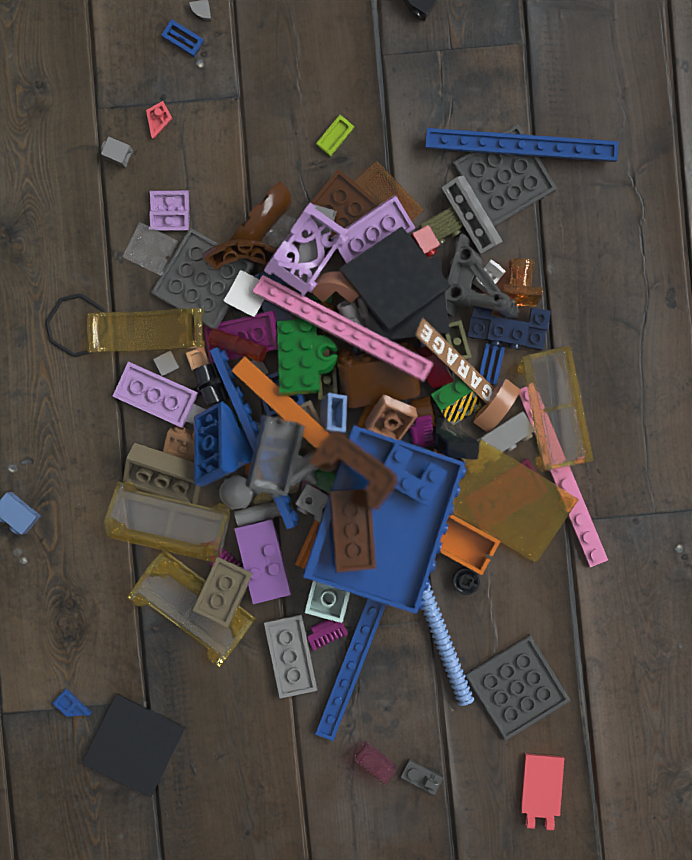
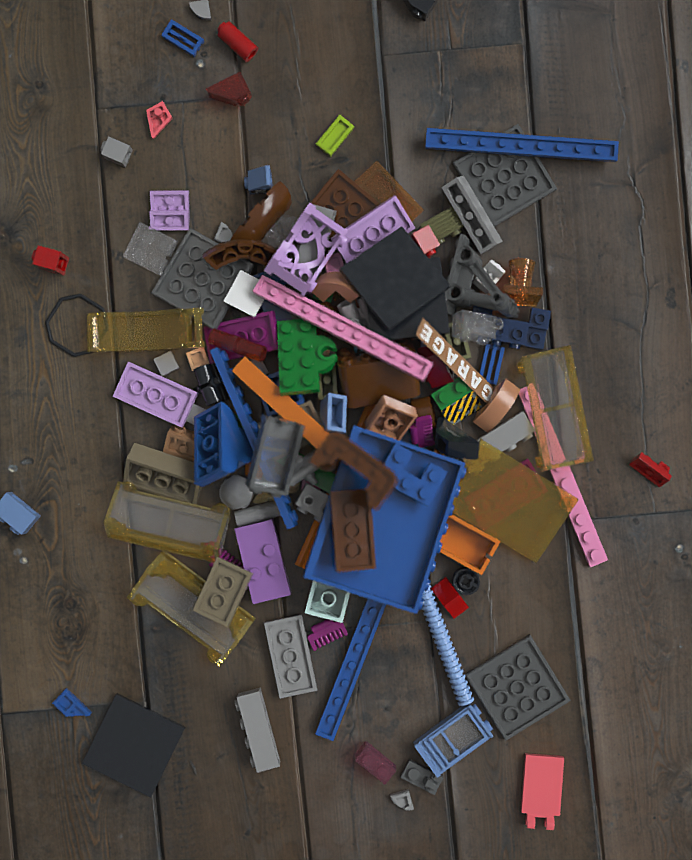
(50, 260): none -> red brick
(223, 234): none -> light grey tile
(231, 90): none -> clear red slope
(237, 41): none -> red brick
(258, 730): none -> light grey brick
(259, 180): none -> medium blue slope
(334, 263): none -> bright pink tile
(403, 799): none -> light grey tile
(449, 597): none -> red slope
(453, 738): none -> medium blue door
(475, 327): none -> clear brick
(651, 470): none -> red hinge

